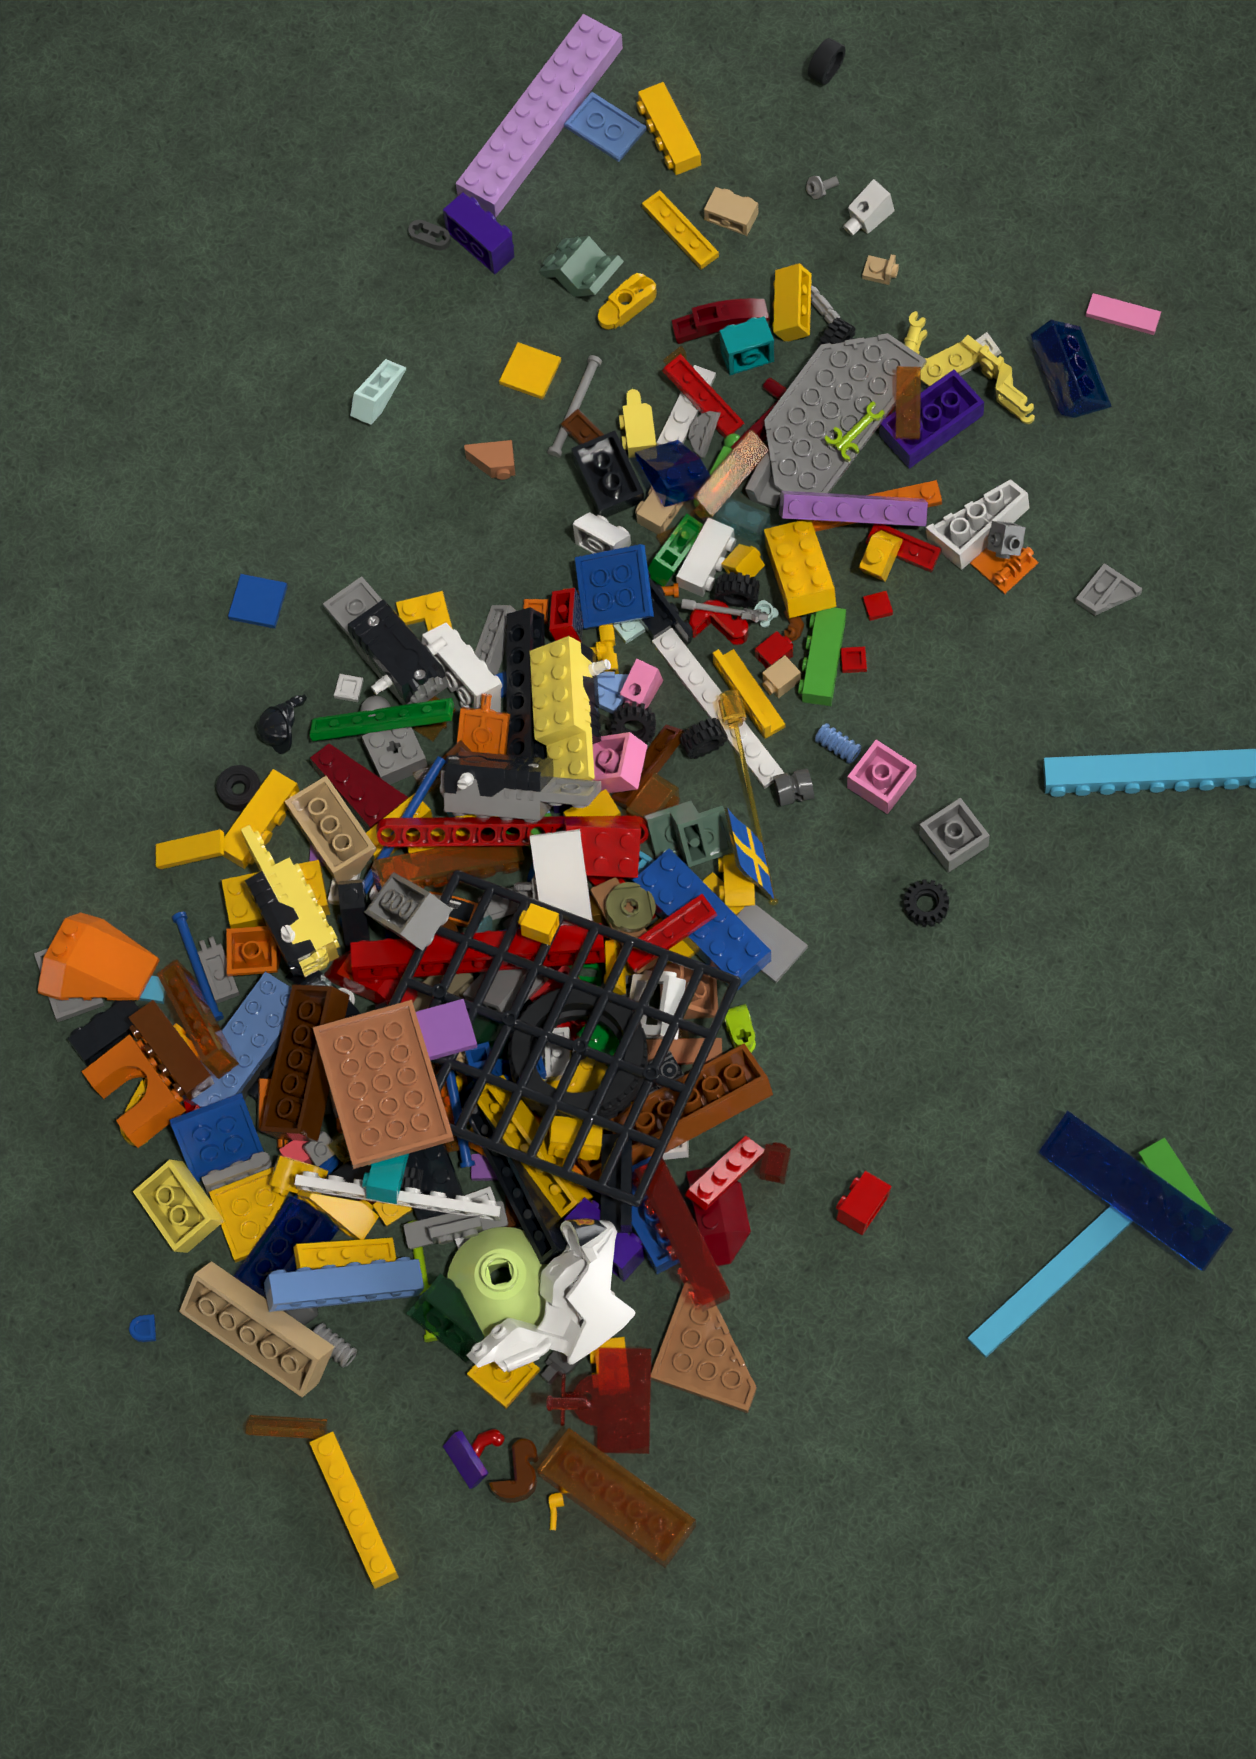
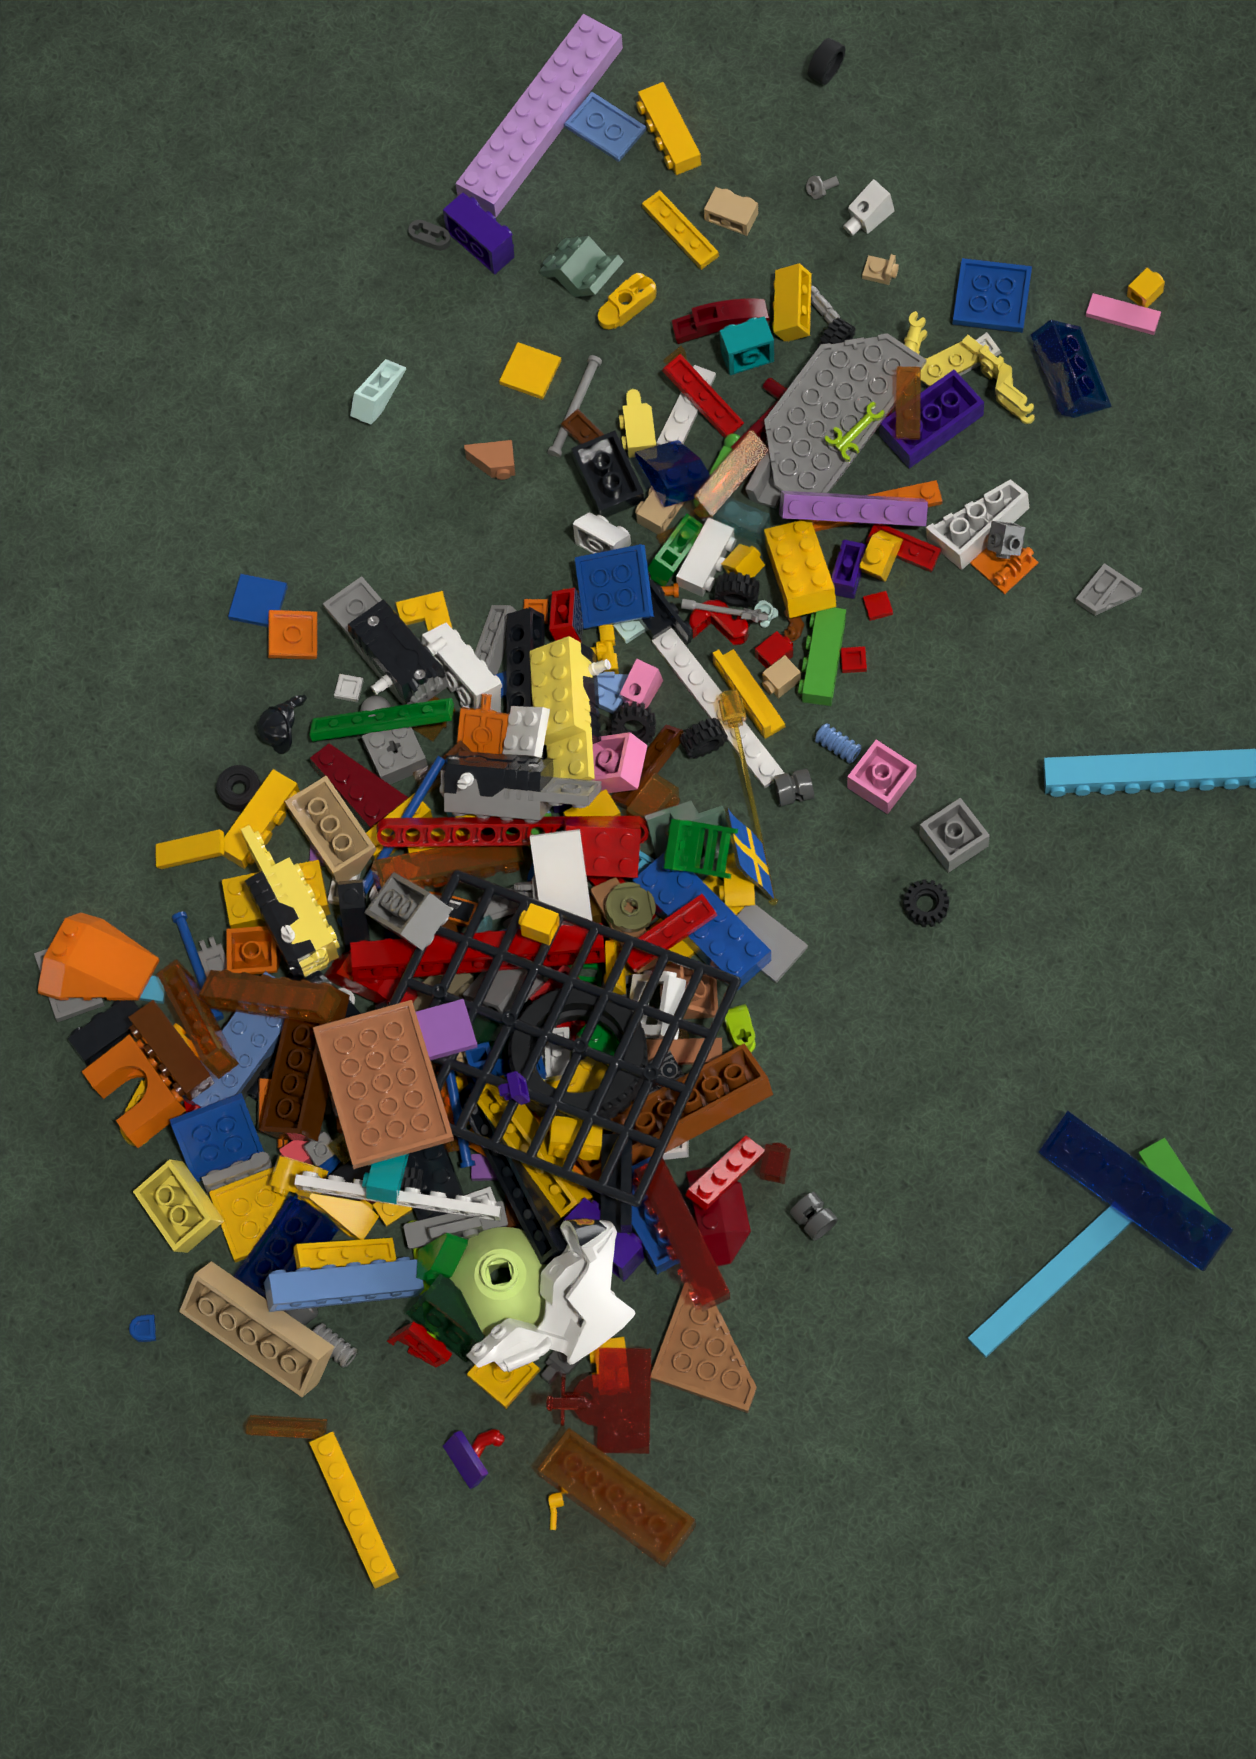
(270, 996): none -> clear orange brick
(292, 634): none -> orange tile
(421, 1344): none -> red wing
(440, 1257): none -> green slope
(515, 1088): none -> dark purple tile
(525, 1477): reddish brown animal -> none
(526, 731): none -> white plate
(686, 847): none -> green plate
(702, 431): light grey plate -> none
(820, 1222): none -> dark grey wheel
(847, 571): none -> dark purple brick
(863, 1202): red brick -> none
(992, 295): none -> blue plate
(1146, 288): none -> yellow brick

